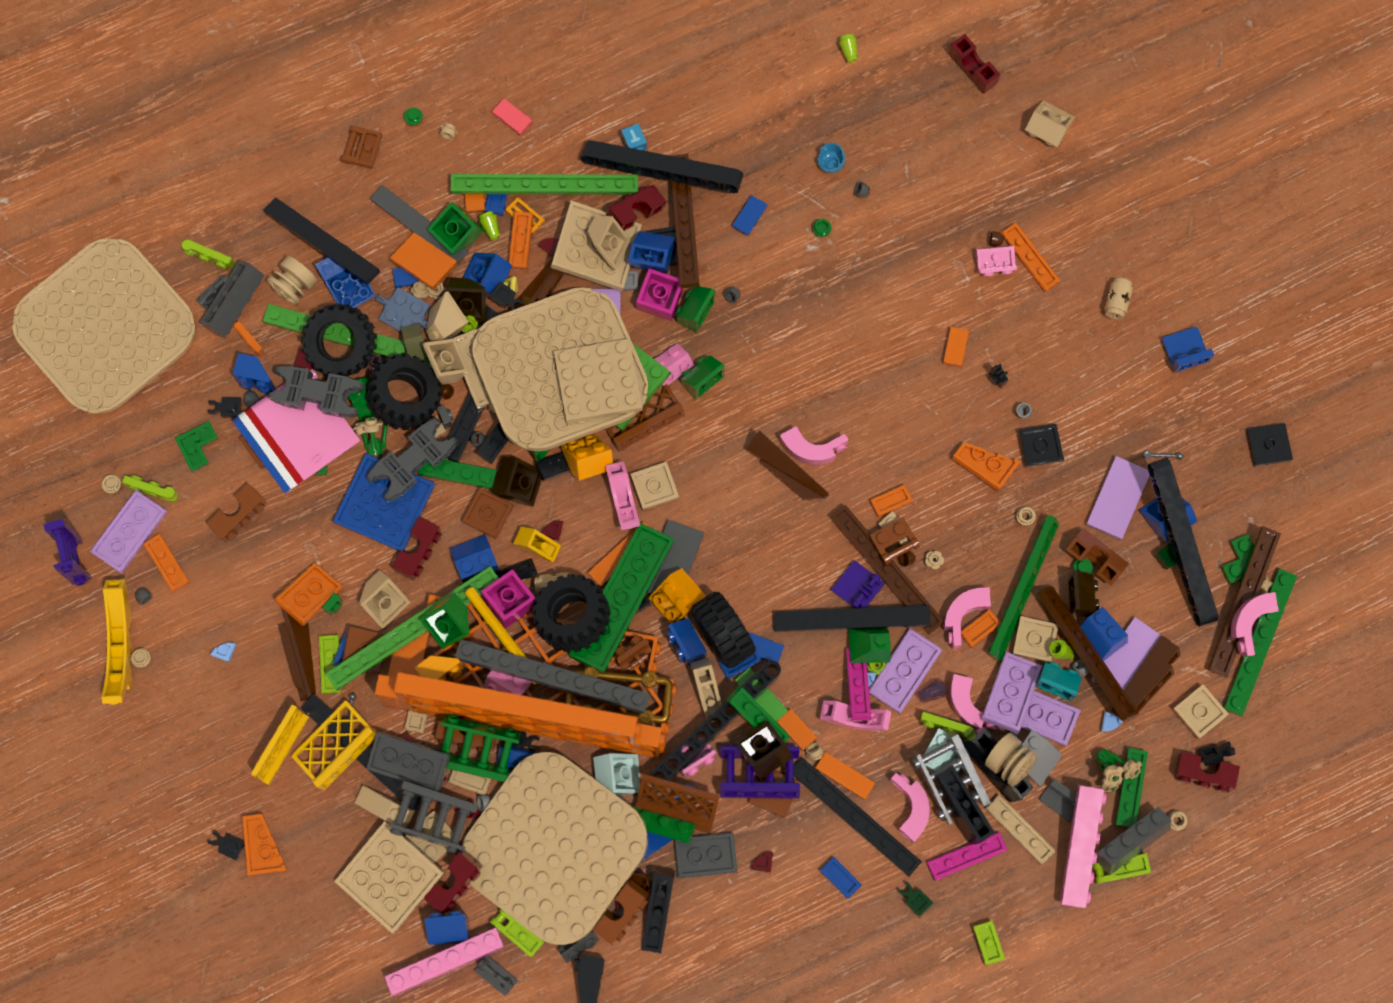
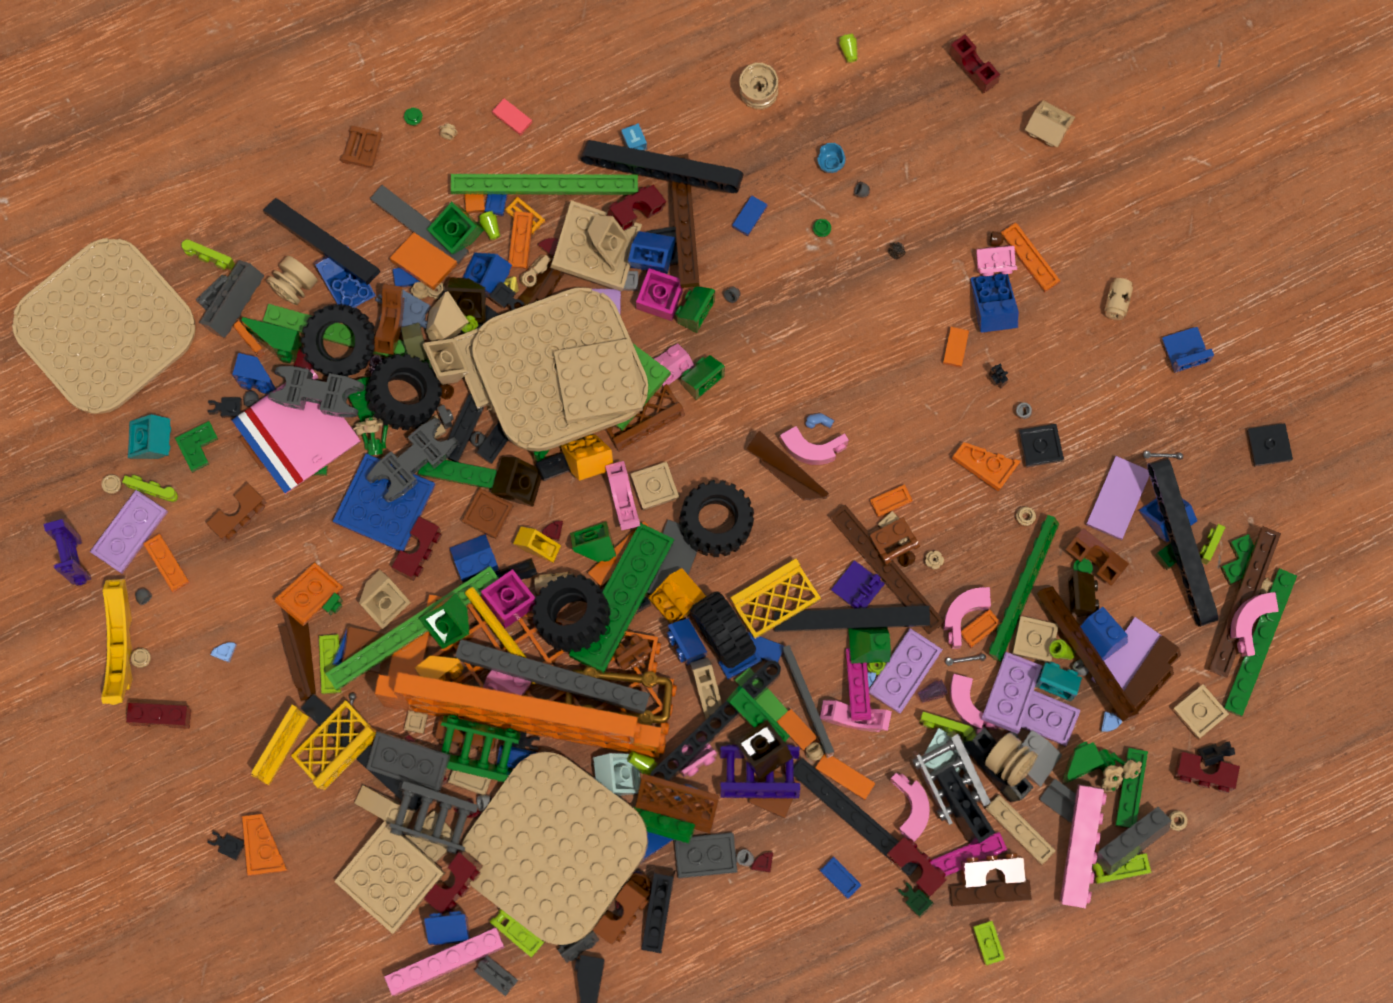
(149, 437): none -> teal slope
(157, 714): none -> dark red arch
(279, 340): none -> green slope
(391, 319): none -> dark orange arch
(537, 267): none -> tan plate
(594, 542): none -> green slope
(642, 763): none -> lime cone
(723, 495): none -> black tyre
(745, 858): none -> light grey hinge
(760, 76): none -> tan wheel
(768, 583): none -> yellow fence
(807, 701): none -> dark grey tile
(817, 419): none -> medium blue arm
(896, 250): none -> clear smoke plate
(905, 853): none -> dark red arch
(949, 661): none -> flat silver hinge
(975, 869): none -> arch
(990, 893): none -> reddish brown plate
(994, 302): none -> blue slope
(1082, 761): none -> green slope
(1214, 536): none -> lime plate

